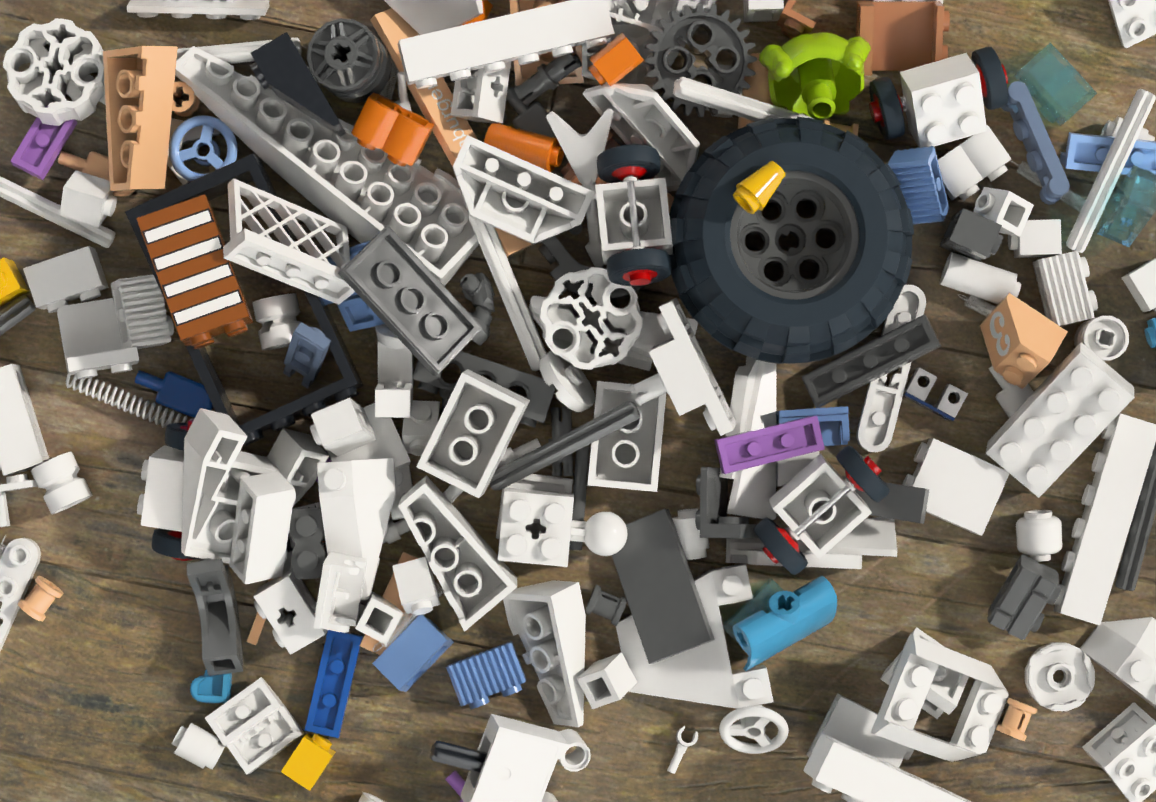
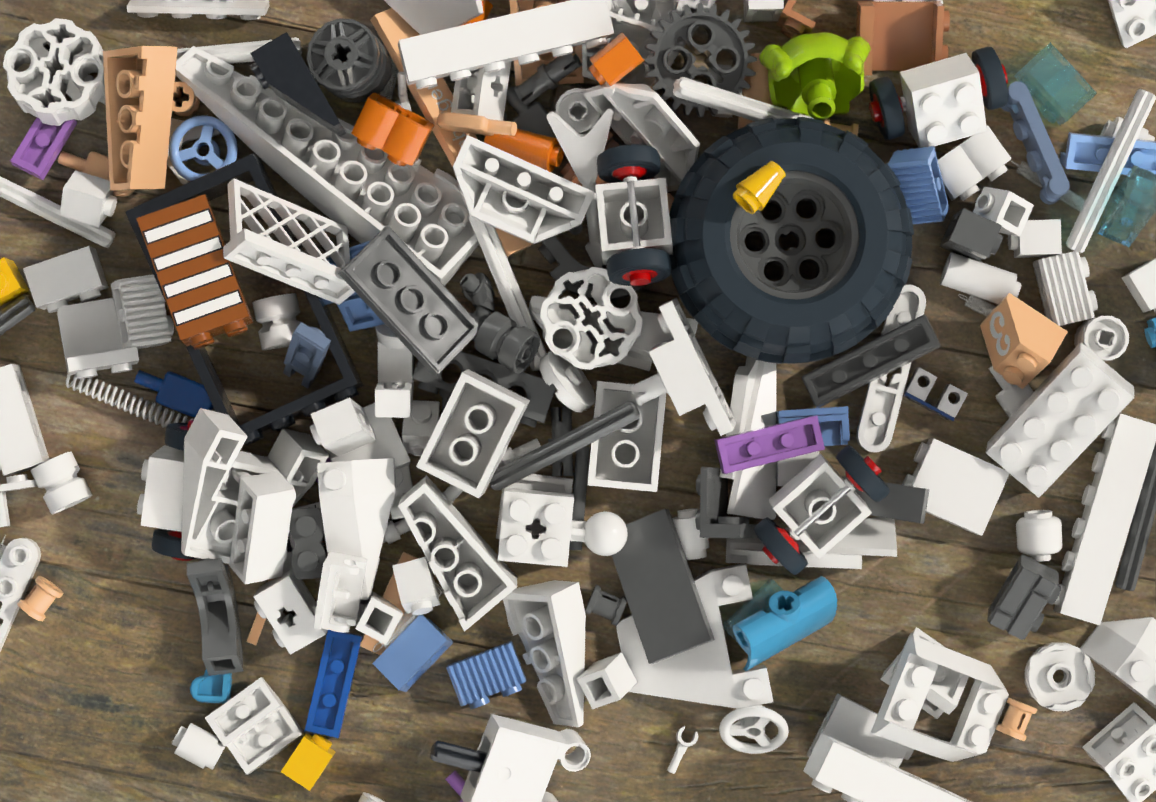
(475, 124): none -> light nougat piece
(503, 341): none -> dark grey wheel
(577, 111): none -> white wheel

